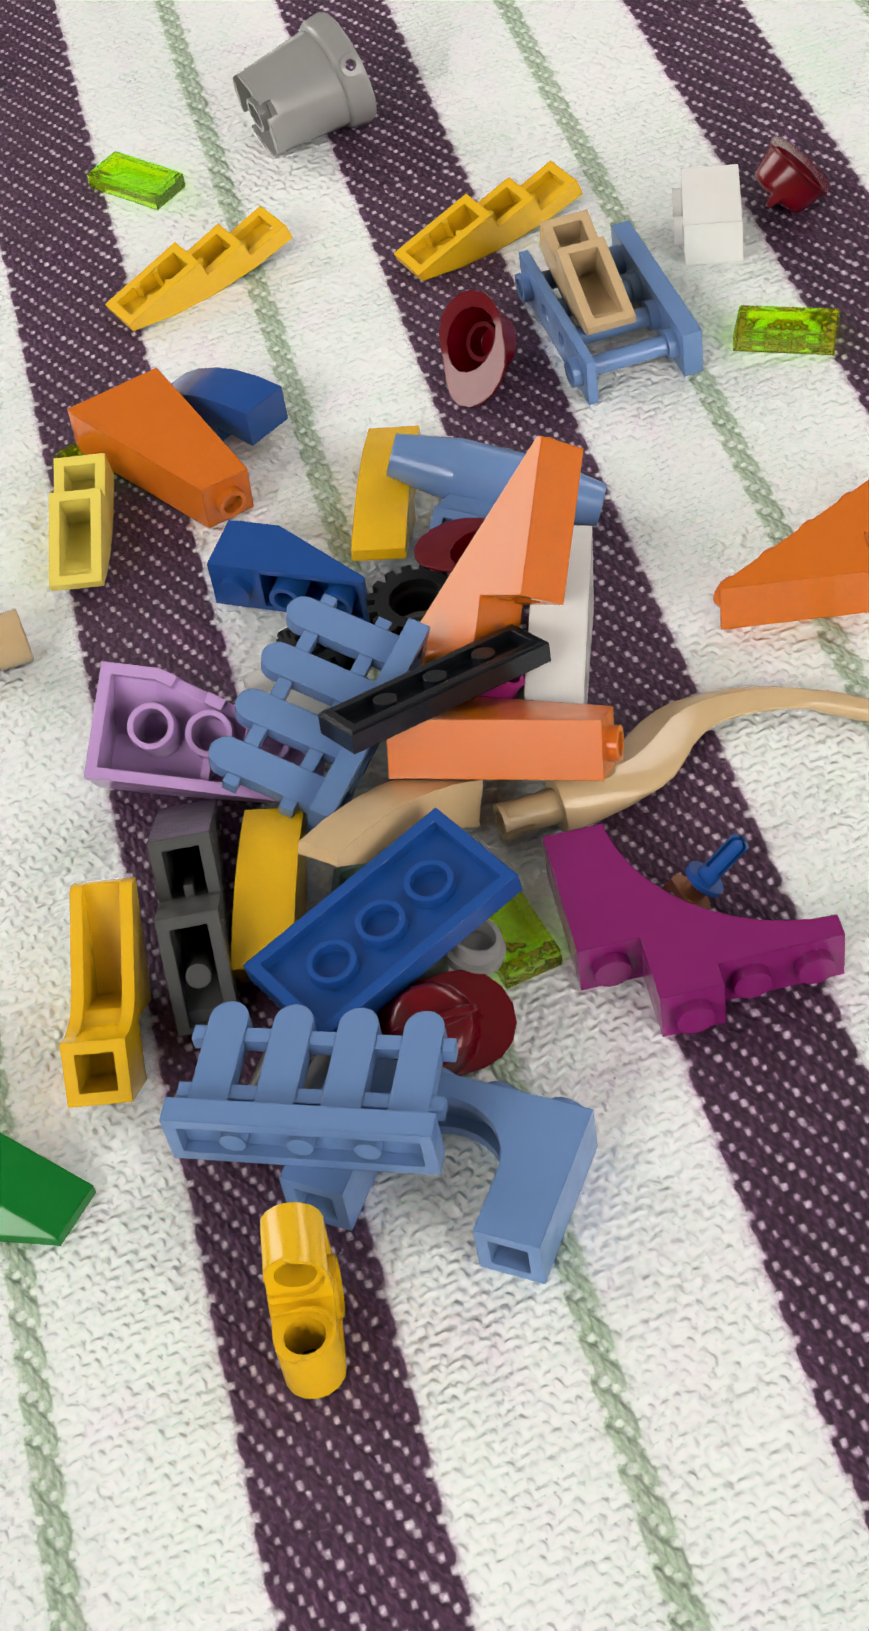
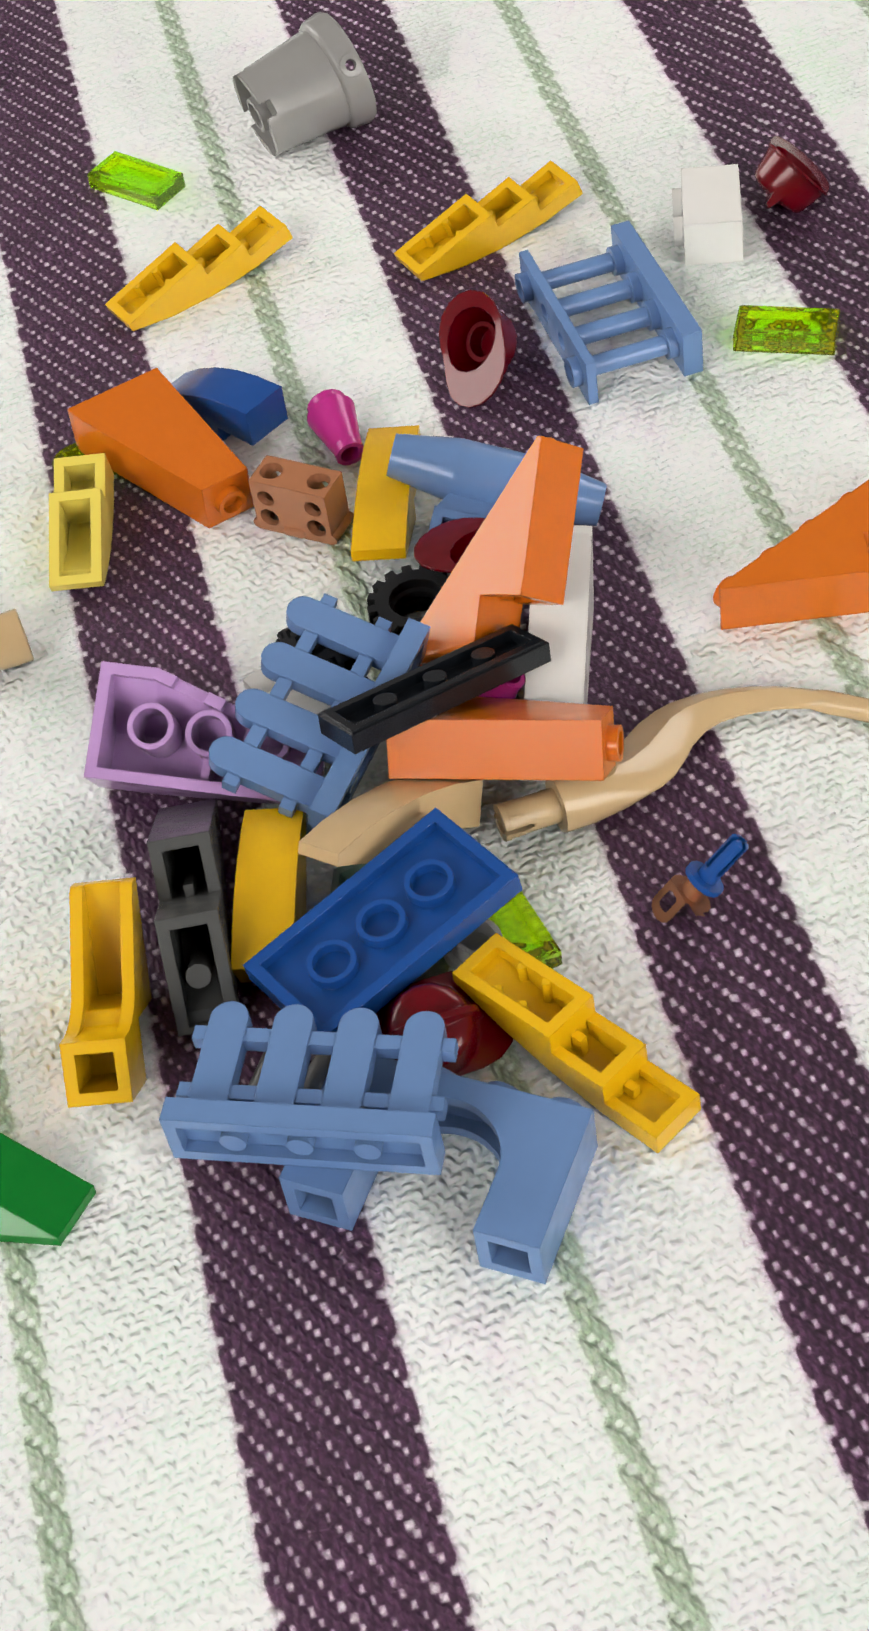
(271, 566): blue slope -> none
(300, 500): none -> nougat piece
(304, 1298): yellow piece -> none
(336, 424): none -> dark pink cone
(576, 1043): none -> yellow slope
(585, 273): tan slope -> none
(688, 955): magenta arch -> none

